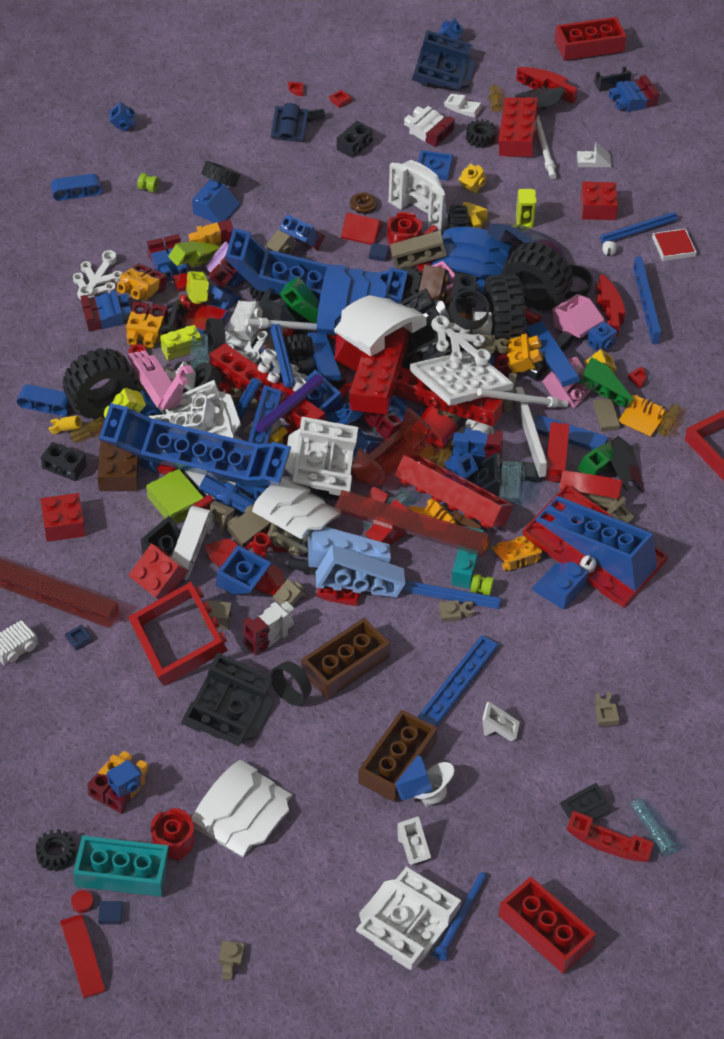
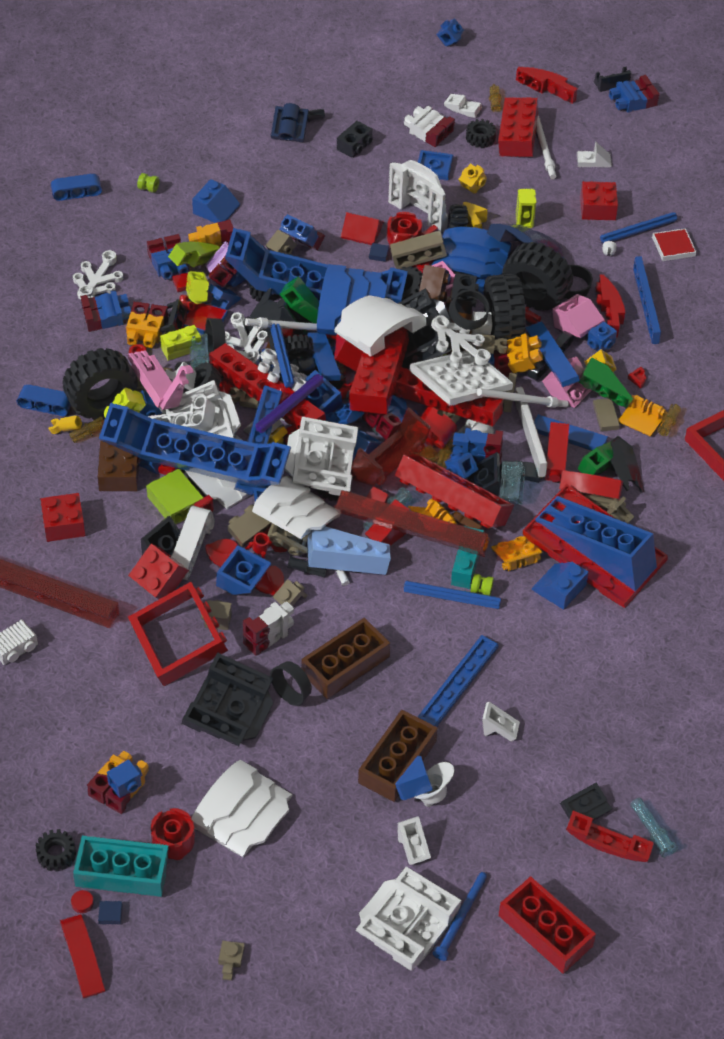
(63, 461): black brick -> none
(78, 637): dark blue tile -> none
(122, 117): blue brick -> none
(141, 283): light orange hips -> none
(220, 173): black tyre -> none
(222, 514): dark tan bracket -> none
(225, 493): blue piece -> none
(237, 327): white brick -> none
(247, 397): blue axle -> none
(296, 87): red tile -> none
(340, 98): red tile -> none
(345, 596): red slope -> none
(359, 572): light blue wedge -> none
(364, 198): reddish brown gear -> none
(444, 62): dark blue slope -> none
(453, 611): dark tan plate -> none
(546, 96): black shield -> none
(590, 38): red brick -> none
(591, 560): white hinge -> none
(605, 712): dark tan plate -> none

